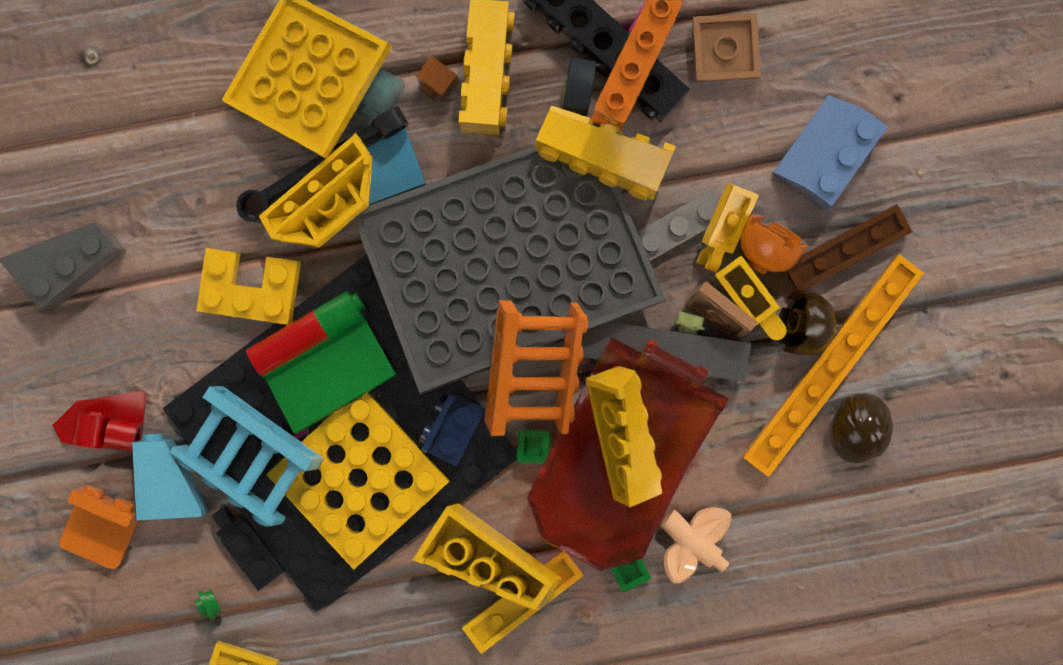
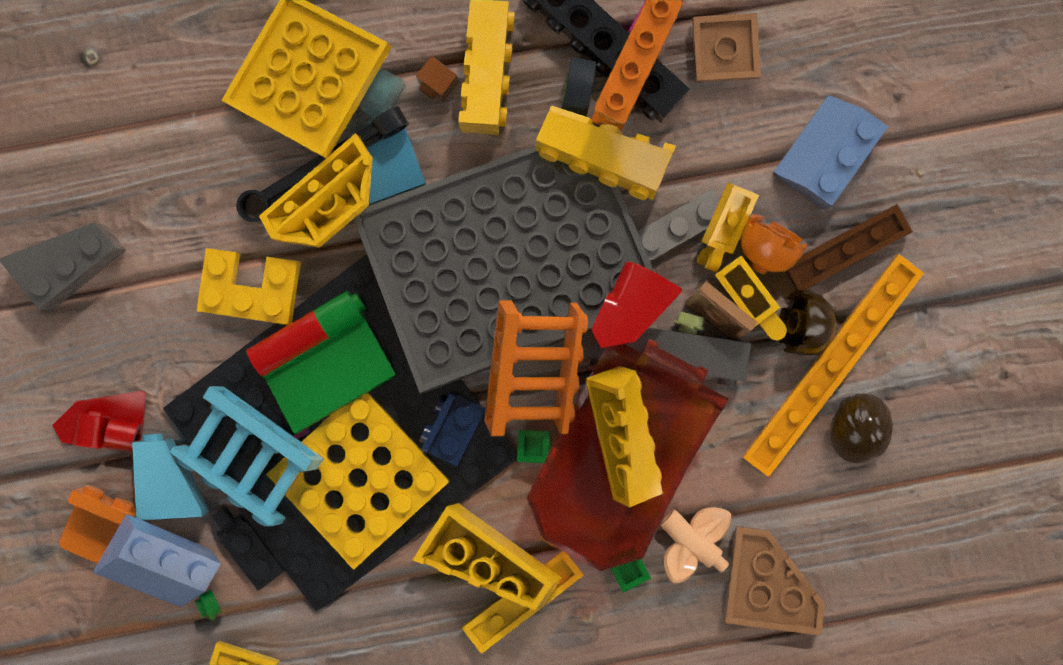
(157, 562): none -> medium blue slope
(633, 305): none -> red panel
(768, 587): none -> medium nougat plate

